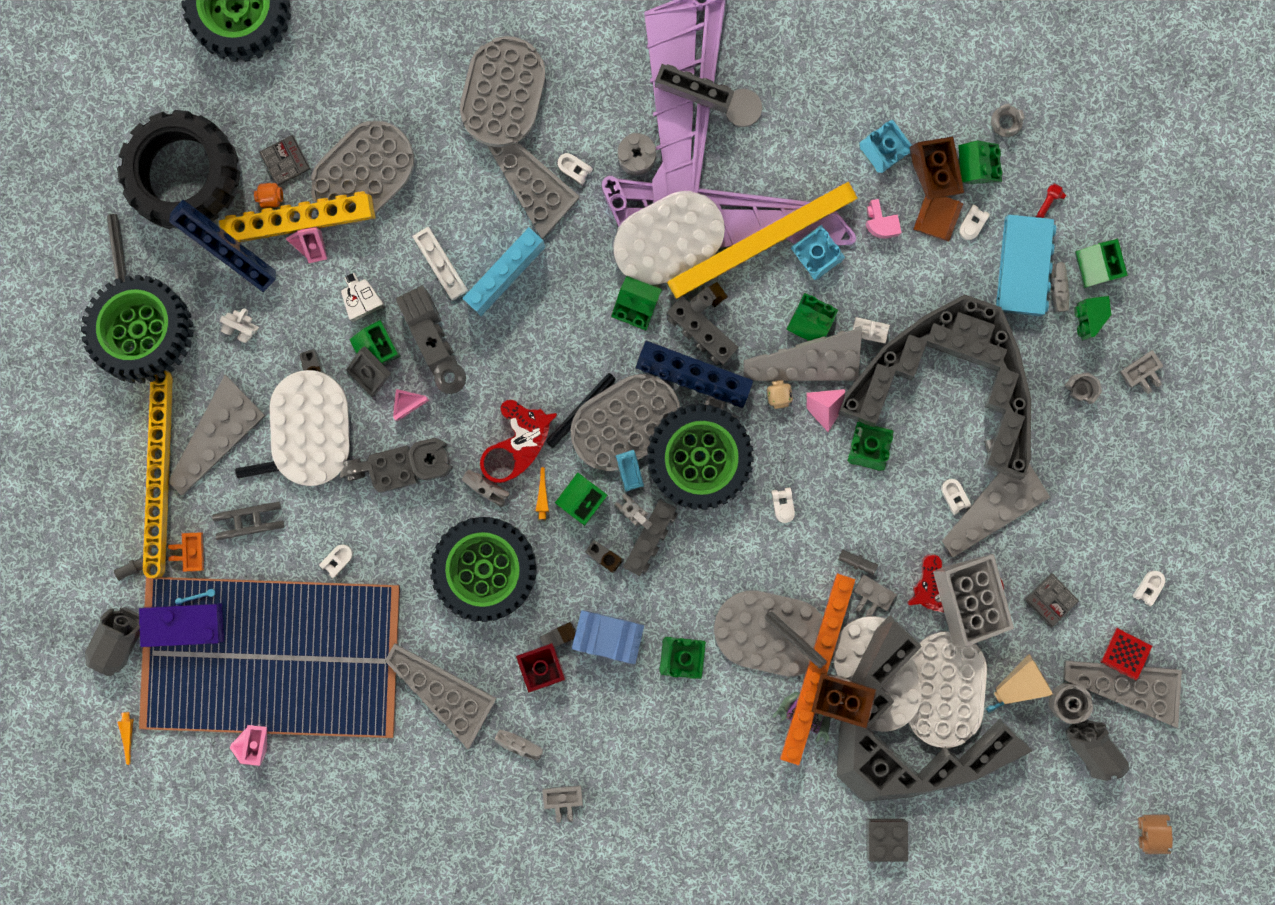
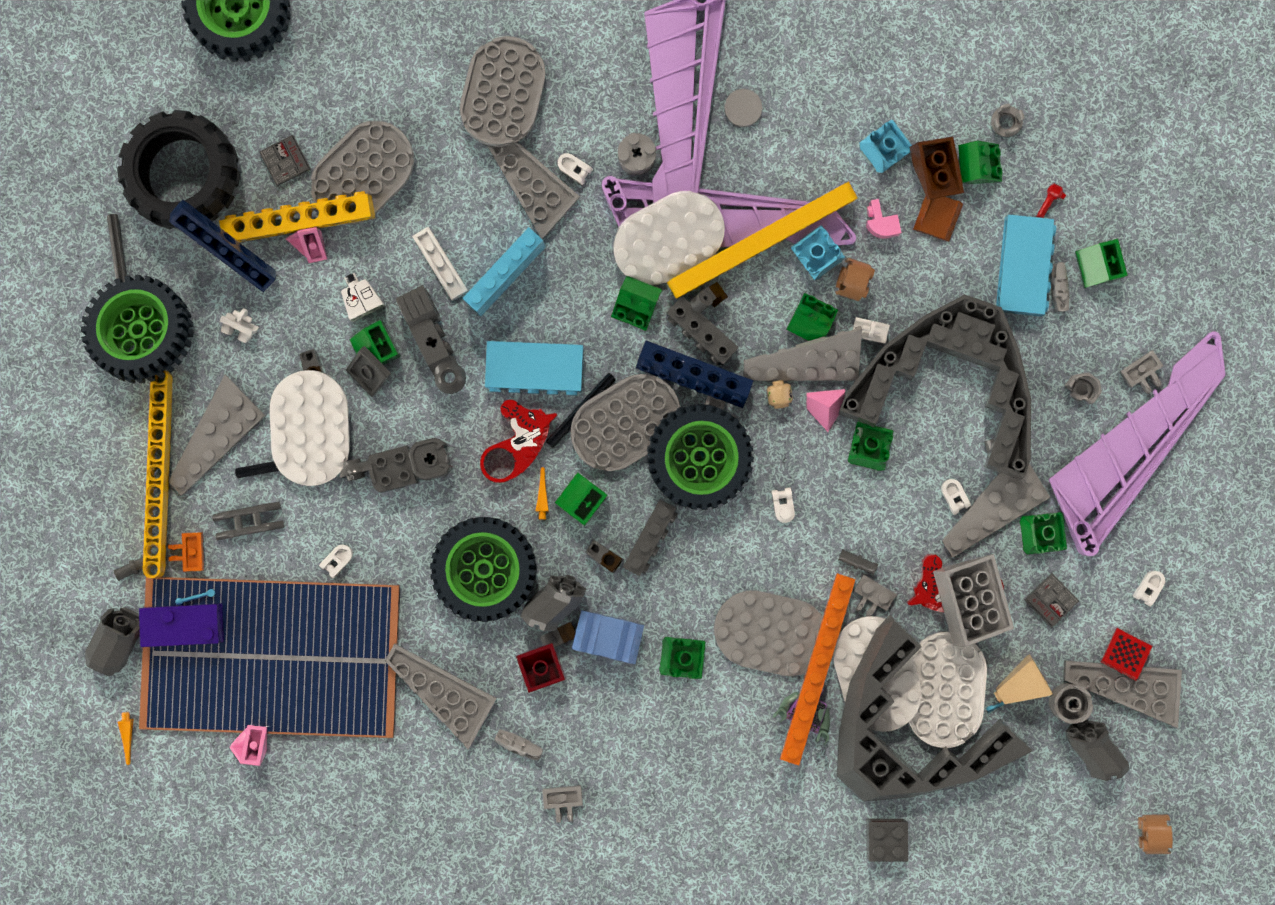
(268, 195): orange head -> none
(406, 403): bright pink slope -> none
(485, 487): light grey hinge -> none
(534, 367): none -> medium azure brick
(553, 602): none -> dark grey brick
(629, 470): medium azure tile -> none
(633, 512): light grey hinge -> none
(694, 88): dark grey brick -> none
(795, 639): dark grey axle -> none
(844, 700): reddish brown slope -> none
(854, 279): none -> medium nougat brick
(969, 228): white plate -> none
(1043, 533): none -> green slope
(1092, 316): green slope -> none
(1098, 469): none -> lavender wing

